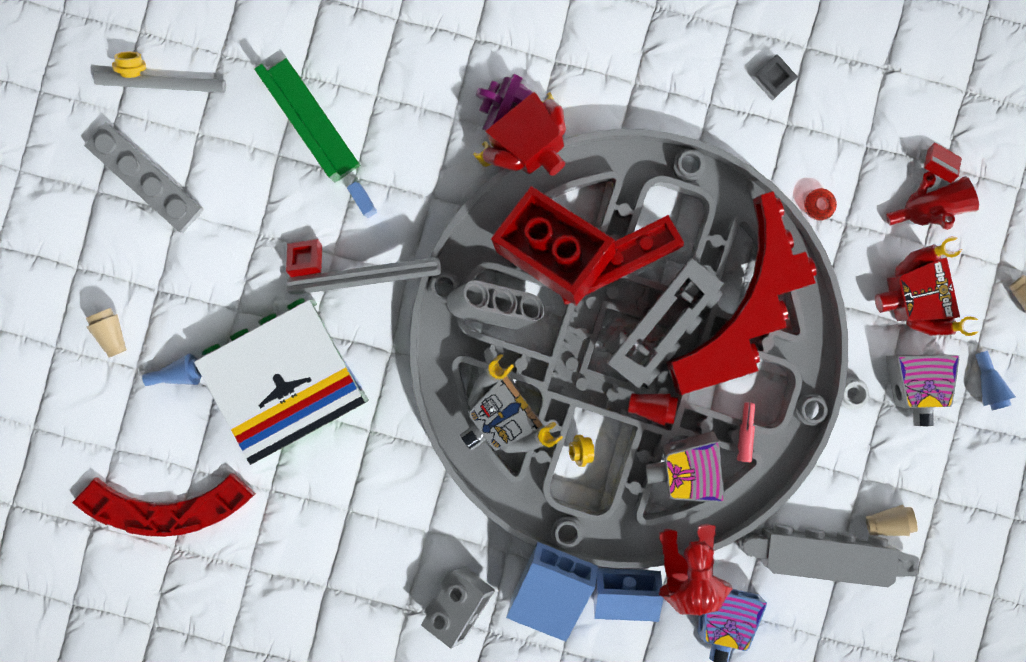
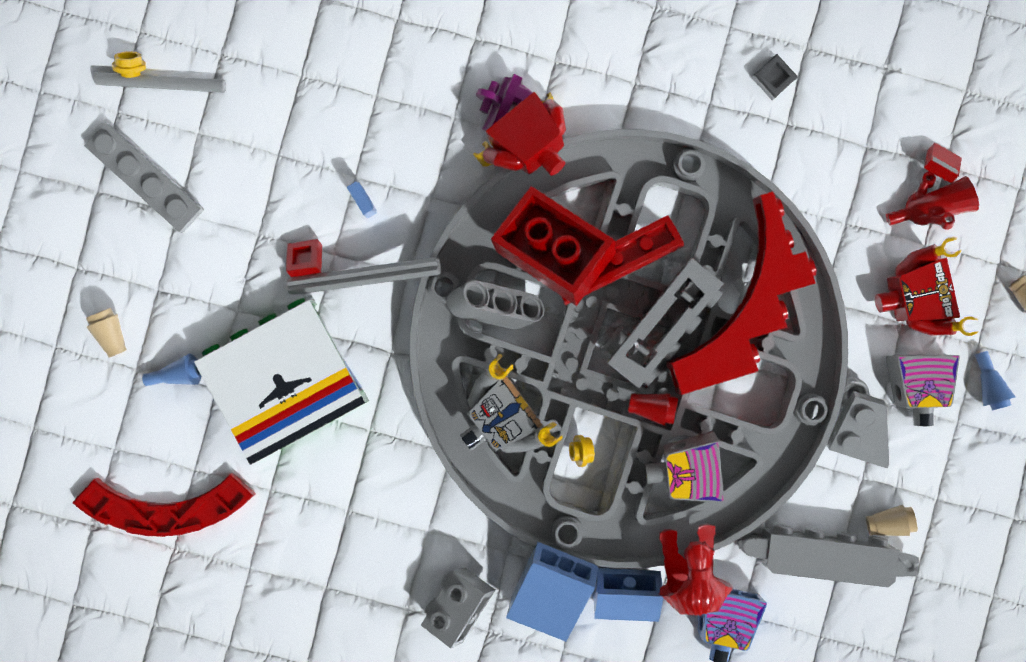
(308, 119): green fence -> none
(746, 437): coral piece -> none
(811, 208): clear red plate -> none
(862, 430): none -> light grey wing

